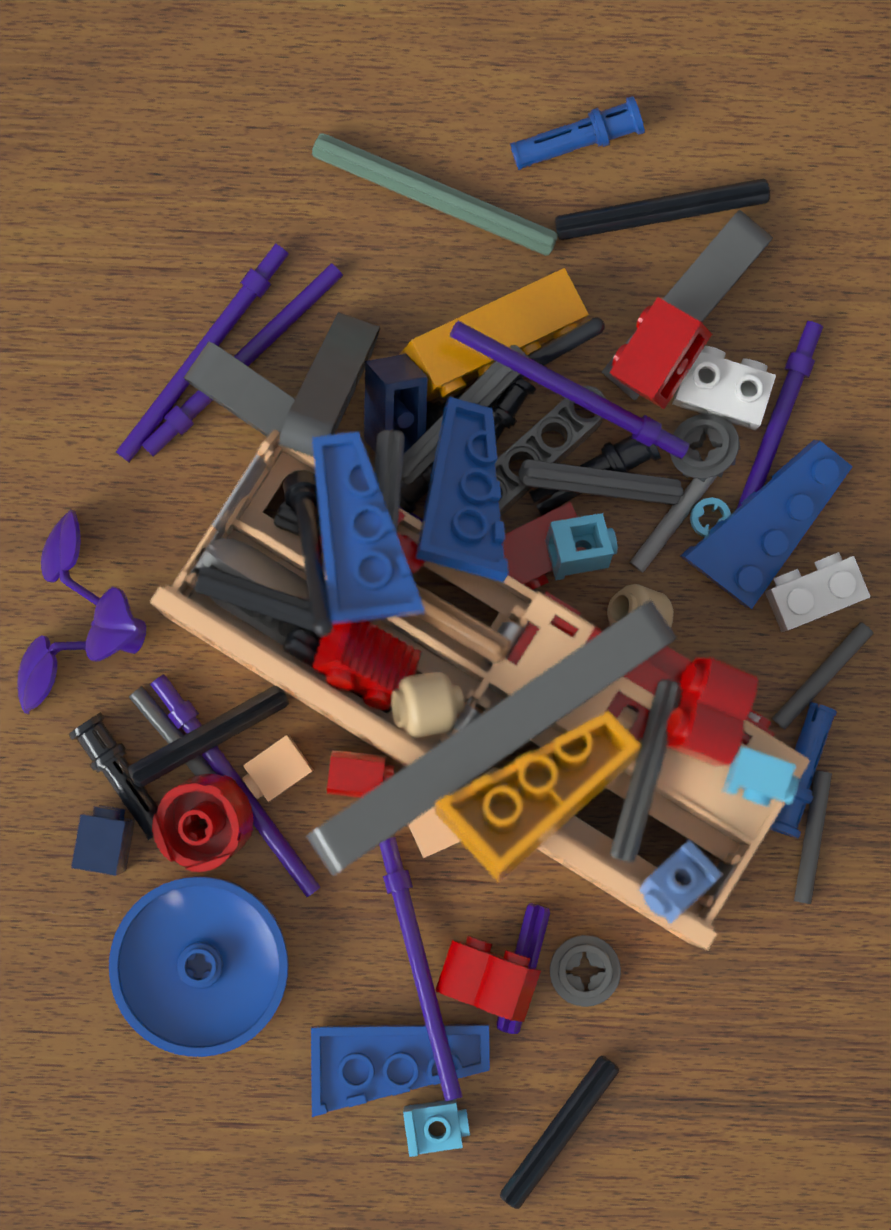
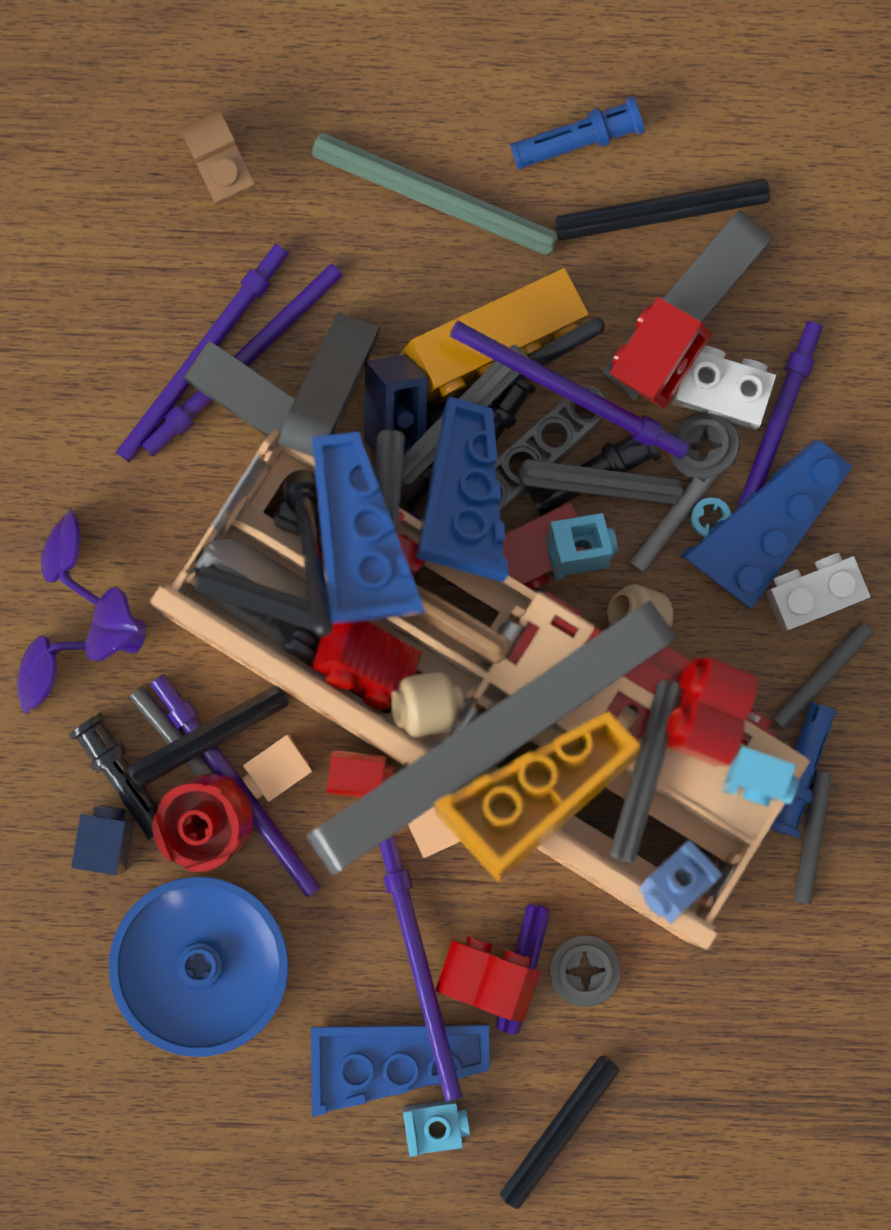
(217, 157): none -> medium nougat brick

